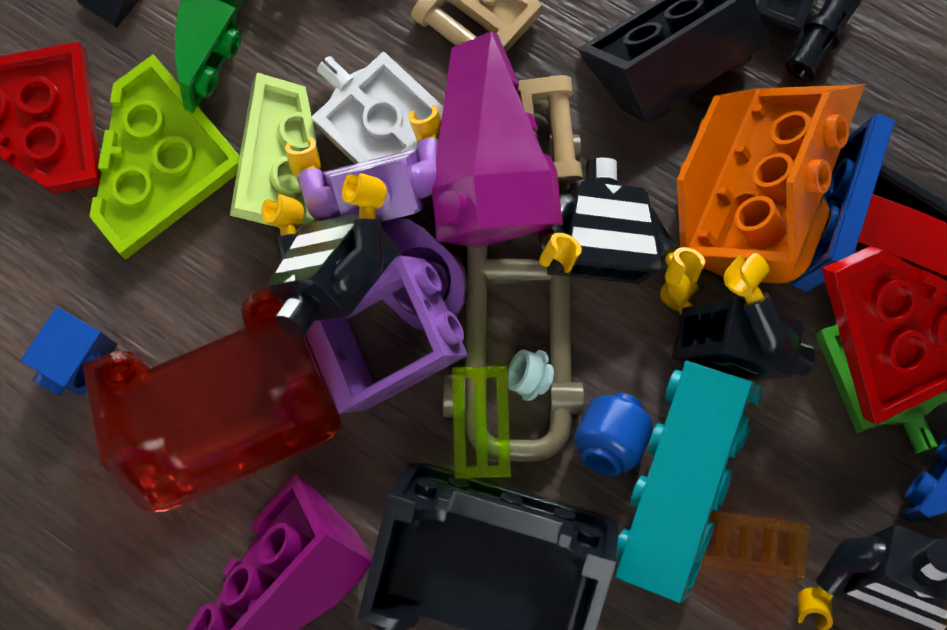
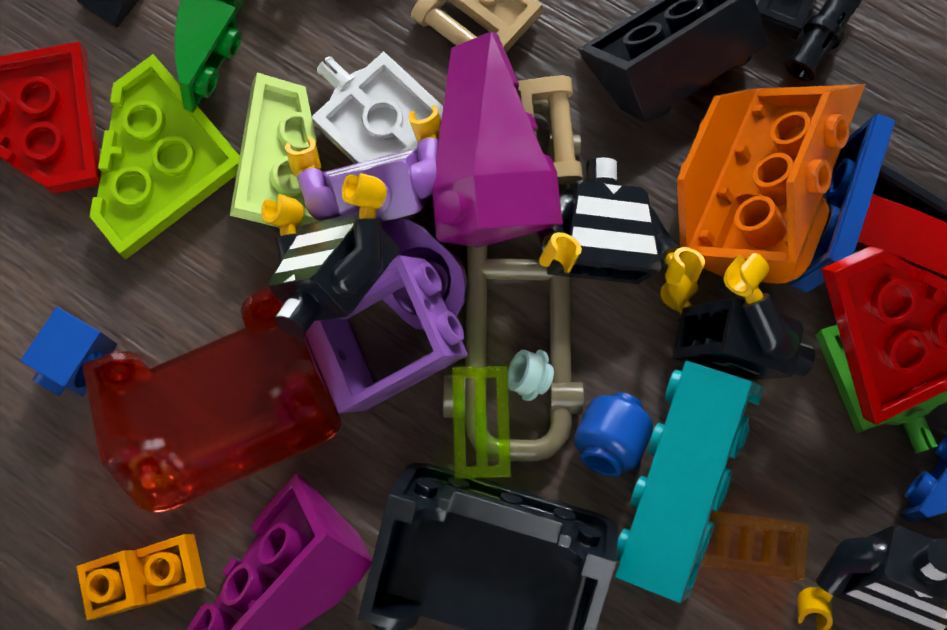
(140, 576): none -> light orange slope

